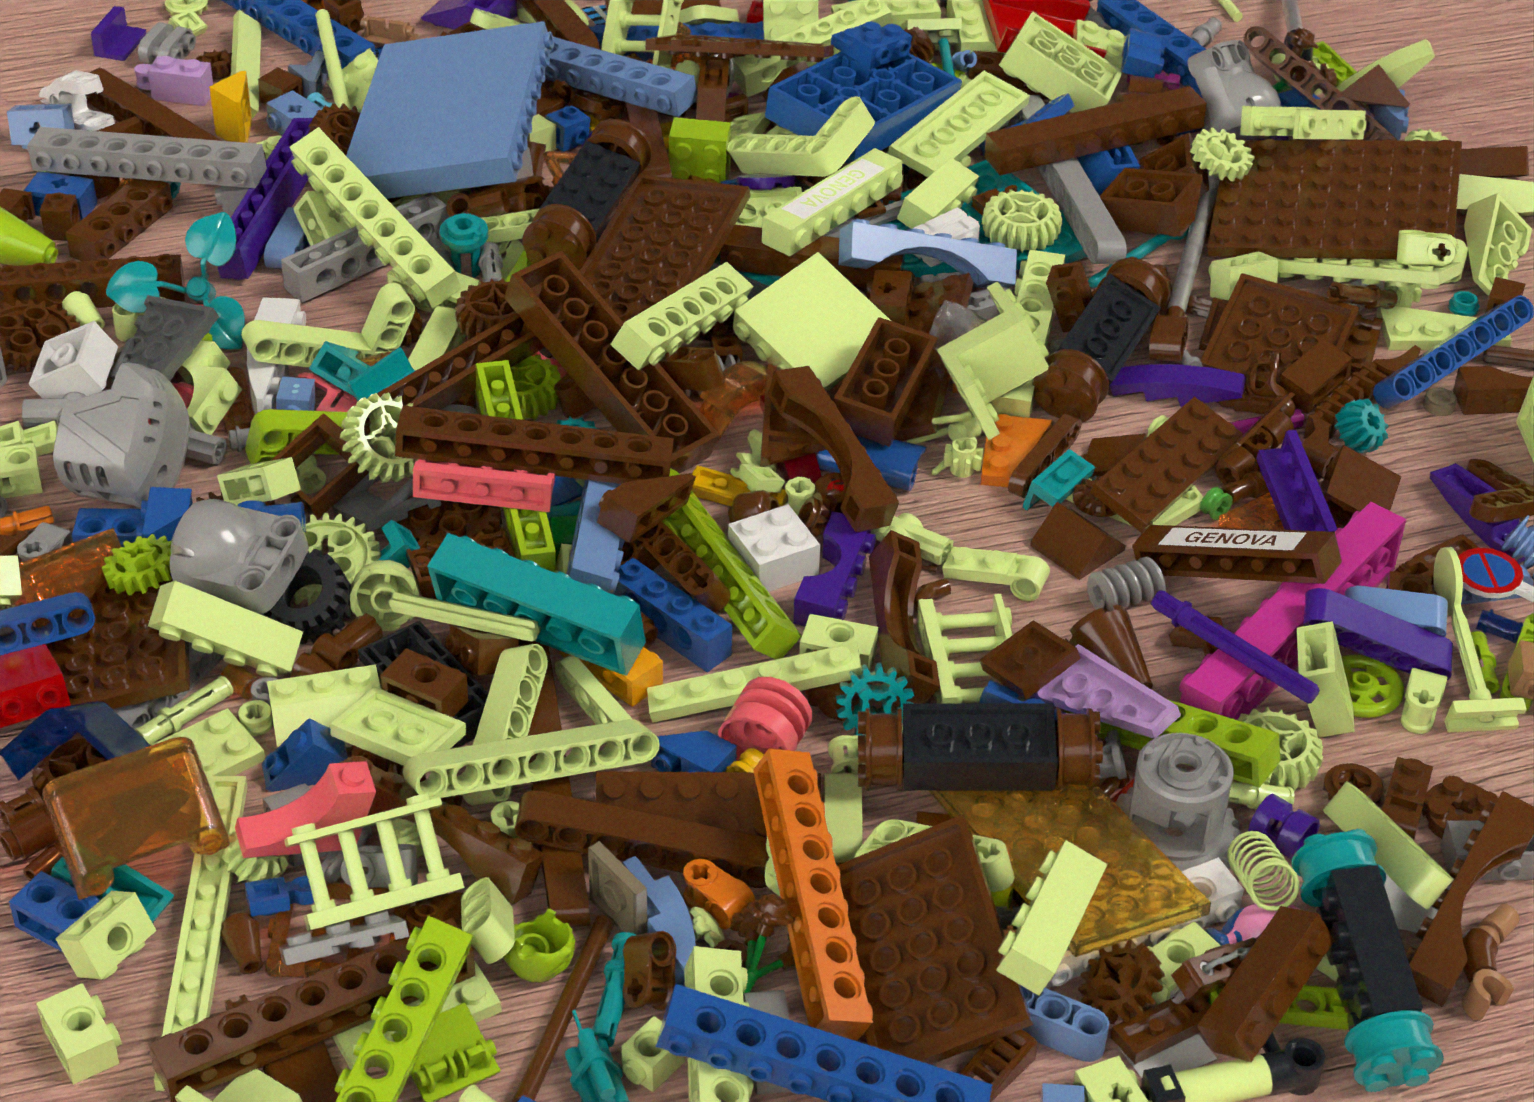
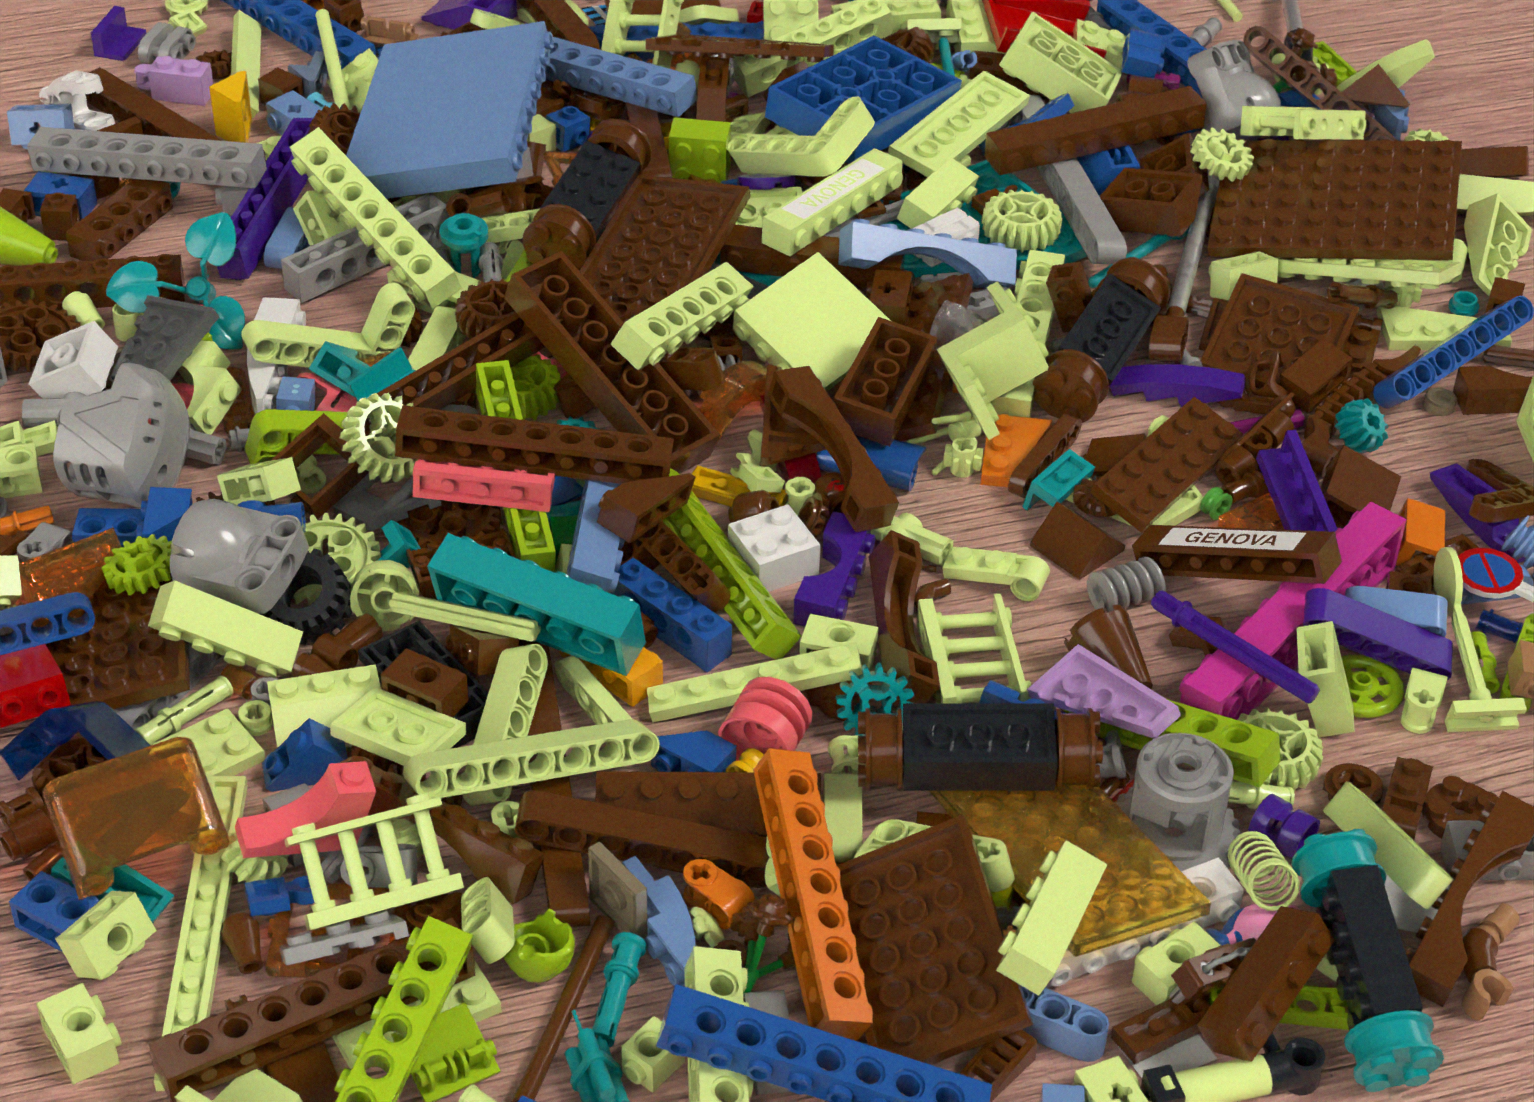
(649, 967): reddish brown piece -> none
(873, 44): blue plate -> none
(1029, 659): reddish brown plate -> none
(1122, 981): reddish brown gear -> none
(1420, 247): yellowish green piece -> none
(1422, 531): none -> orange panel

